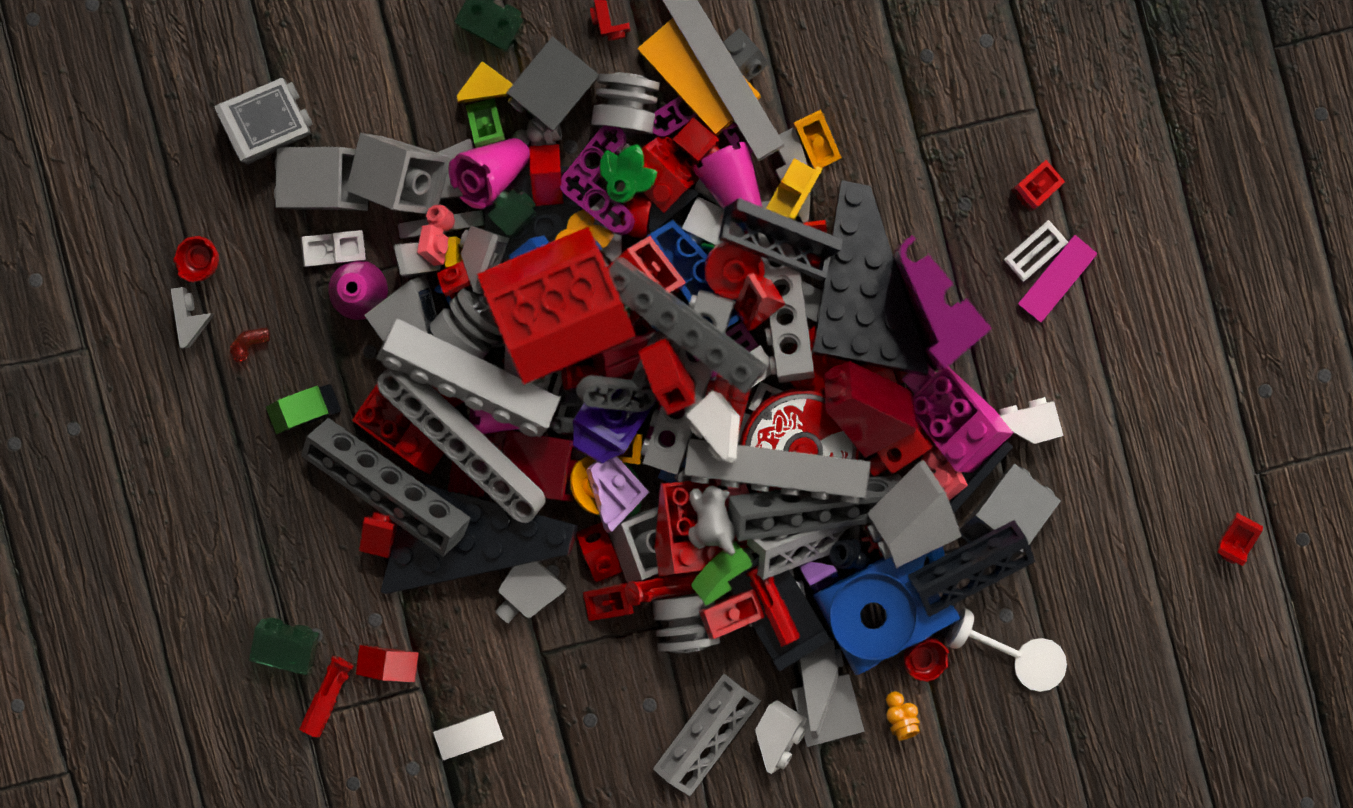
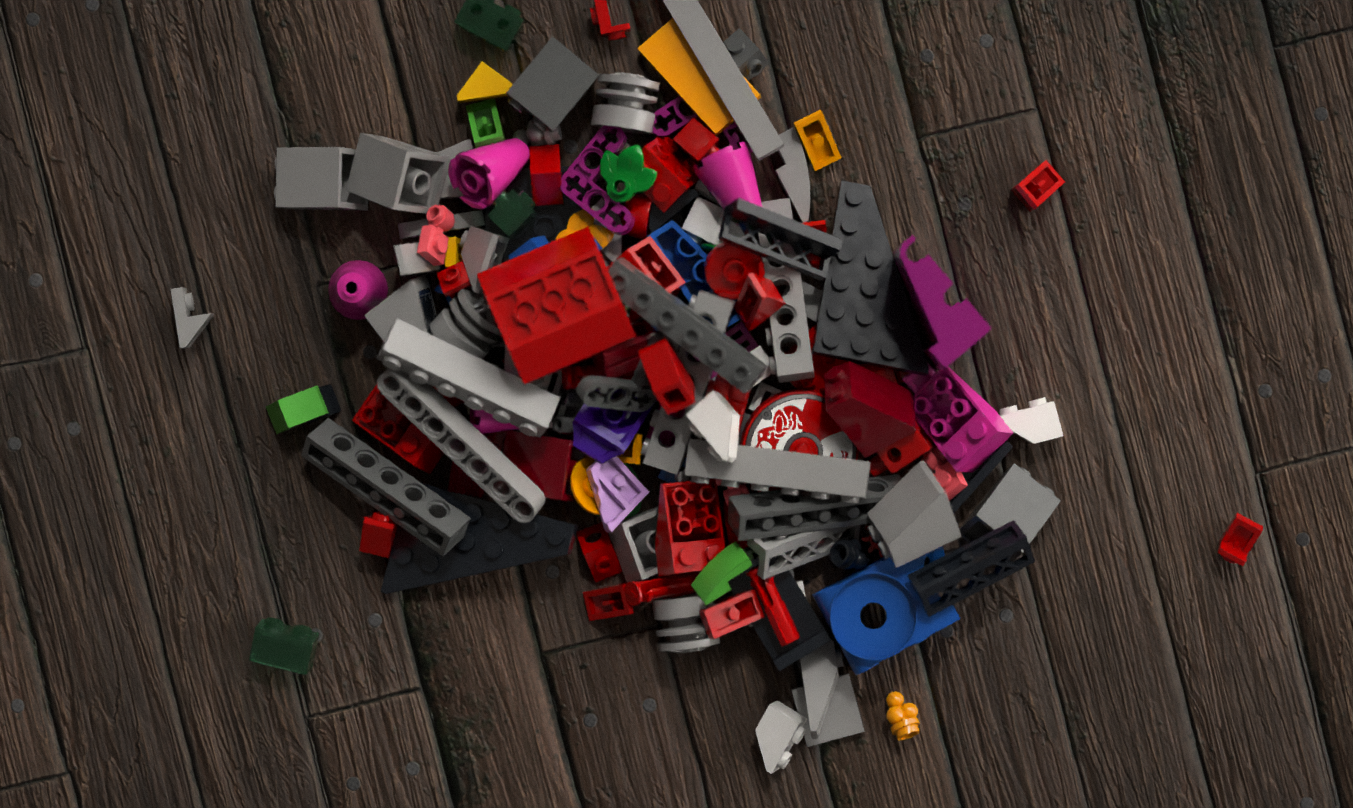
(196, 259): red hair -> none
(246, 340): clear red arm -> none
(264, 120): slope -> none
(326, 697): red piece -> none
(332, 248): white slope -> none
(387, 663): red slope -> none
(468, 735): white slope -> none
(528, 590): light grey torso -> none
(702, 732): light grey fence -> none
(713, 521): light grey animal -> none
(793, 189): yellow panel -> none
(819, 575): medium lavender slope -> none
(926, 659): red hair -> none
(1037, 664): white piece -> none
(1054, 234): white tile -> none
(1057, 278): dark pink tile -> none

